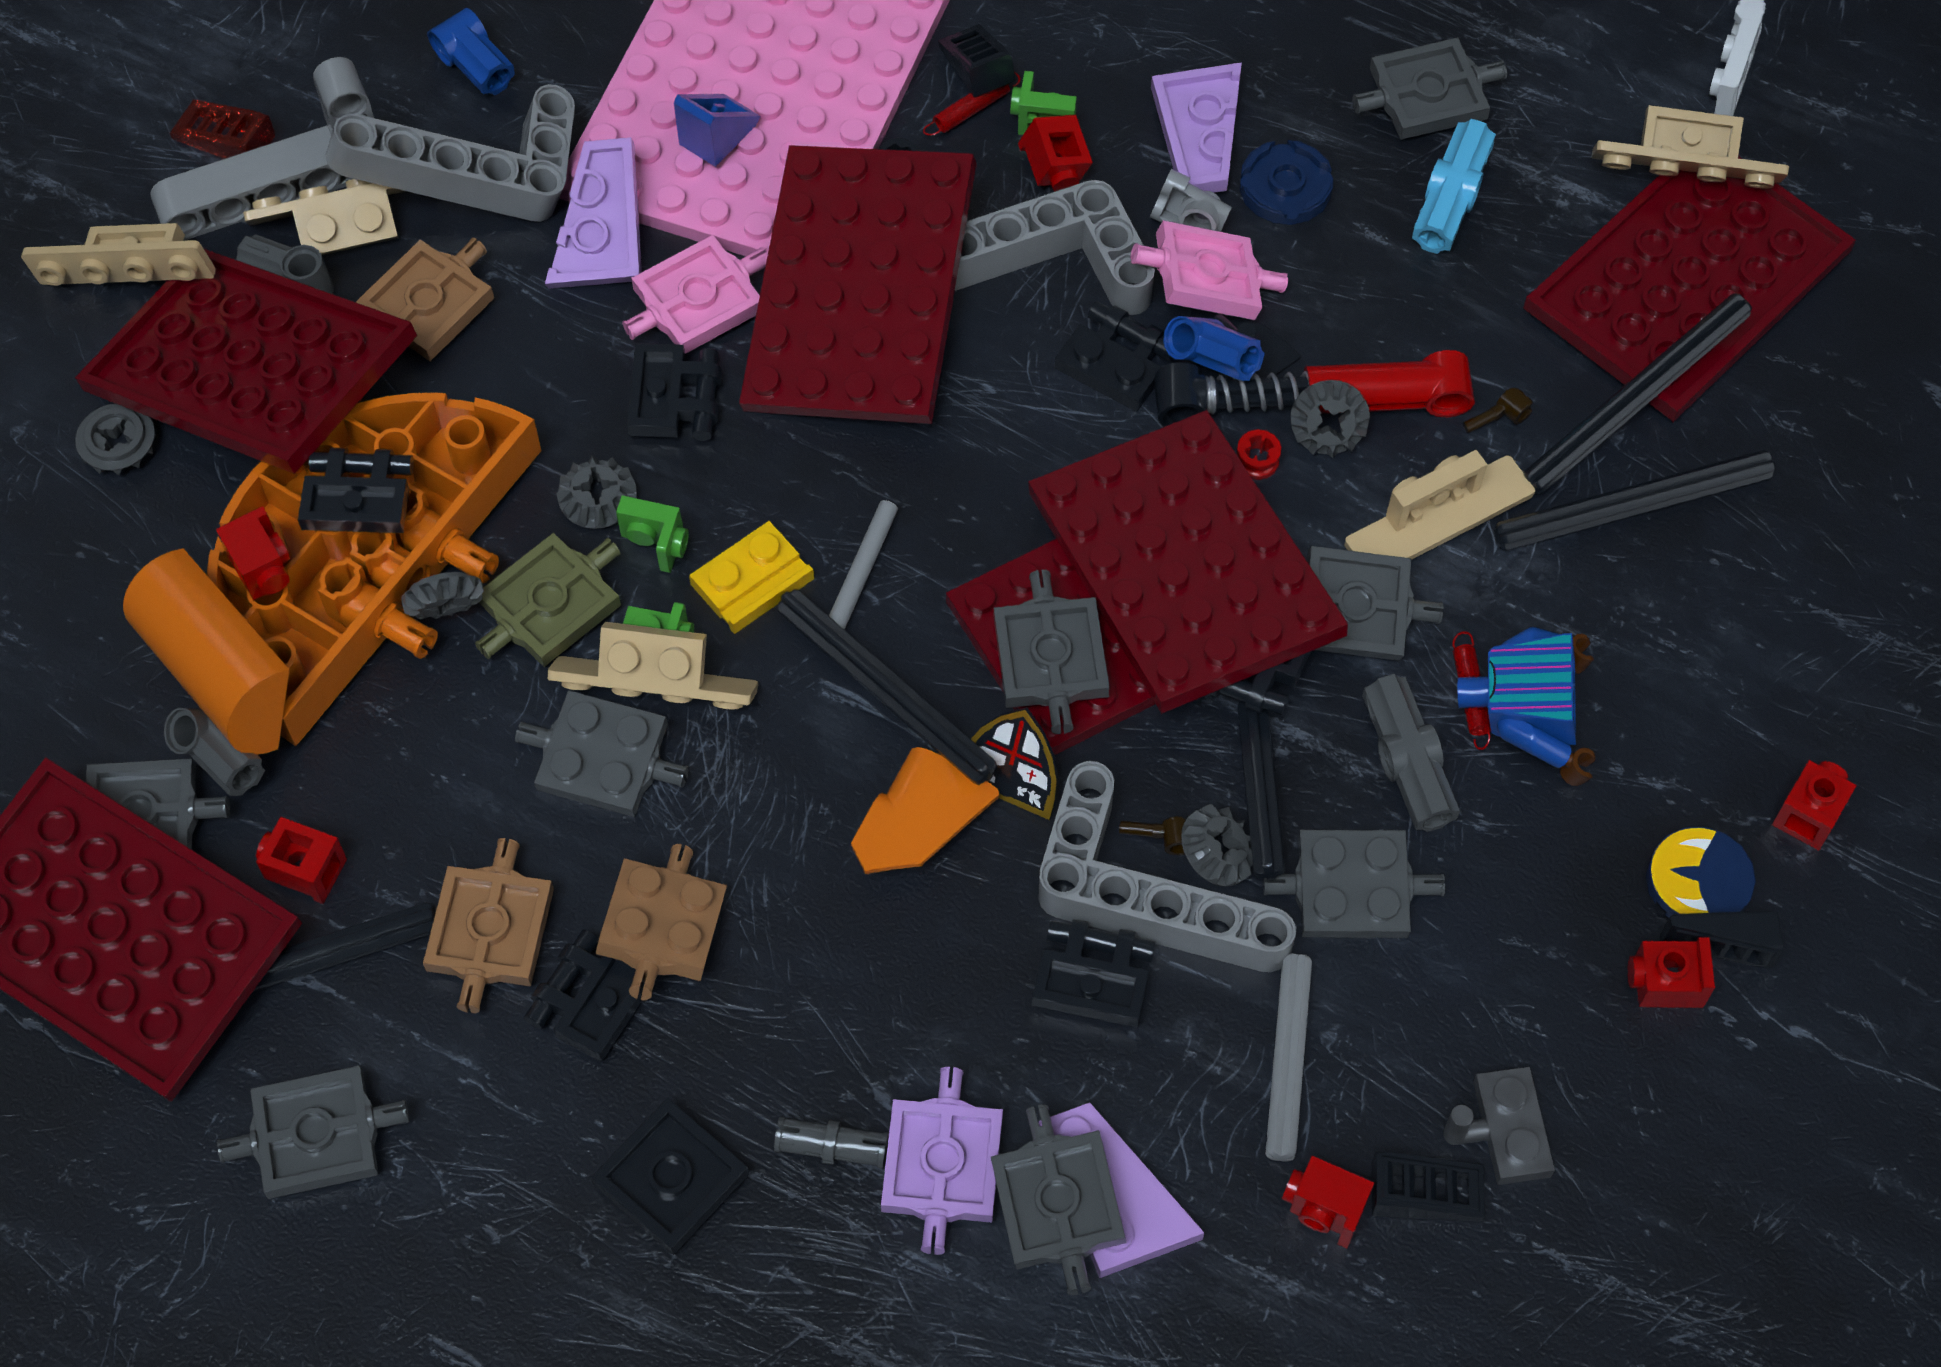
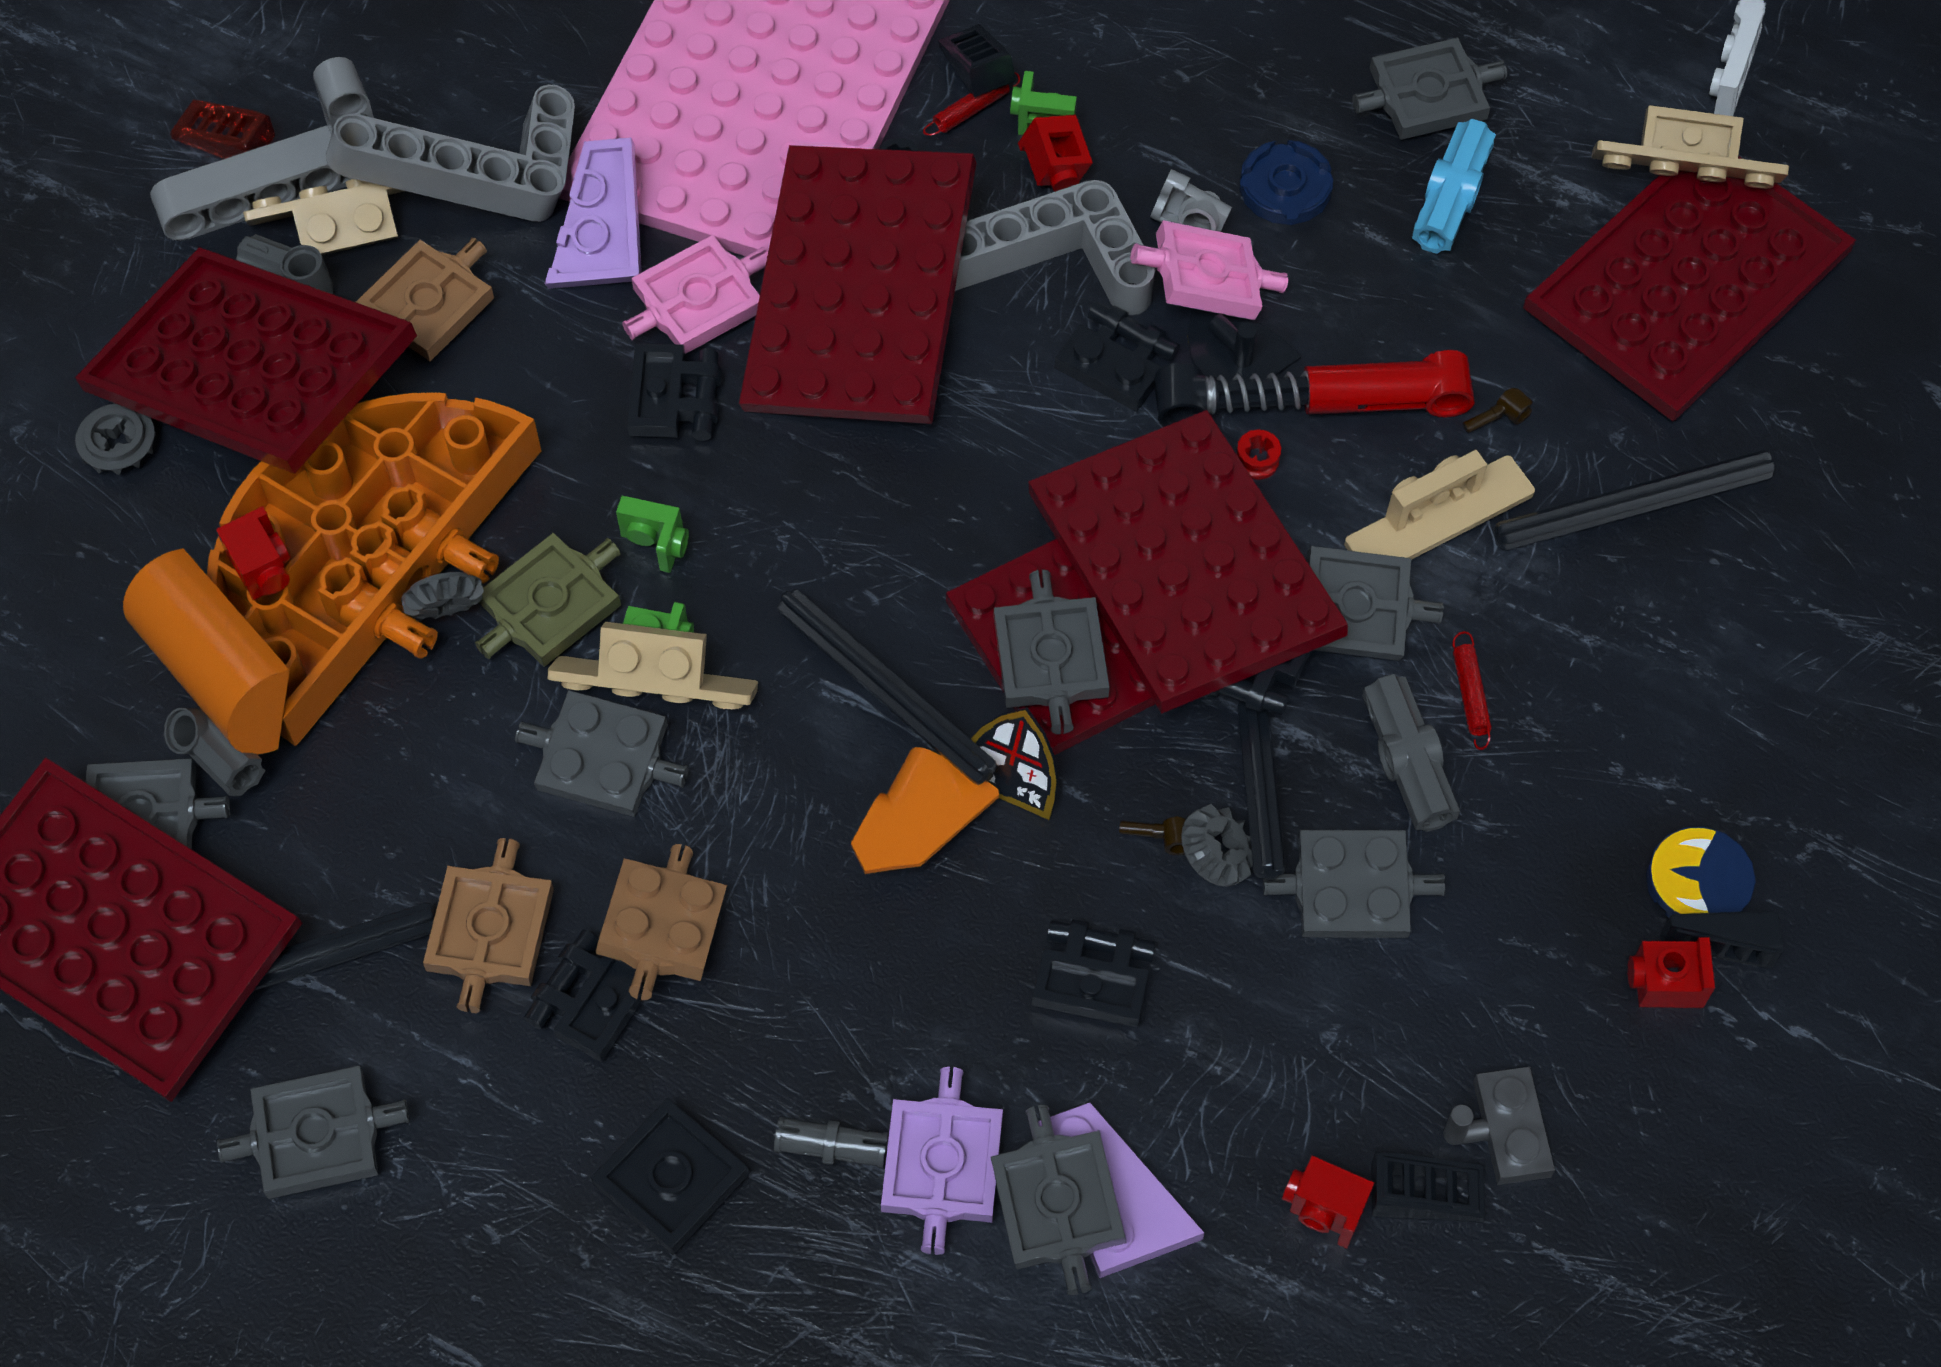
(122, 255): tan bracket -> none
(292, 842): red brick -> none
(356, 503): black plate -> none
(466, 44): blue piece -> none
(577, 501): dark grey gear -> none
(712, 124): blue slope -> none
(751, 576): yellow plate -> none
(863, 563): light grey bar -> none
(1147, 892): light grey beam -> none
(1199, 121): lavender wing -> none
(1213, 346): blue piece -> none
(1288, 1058): light grey axle -> none
(1335, 397): dark grey gear -> none
(1534, 697): blue torso -> none
(1637, 393): black axle -> none
(1815, 803): red brick -> none

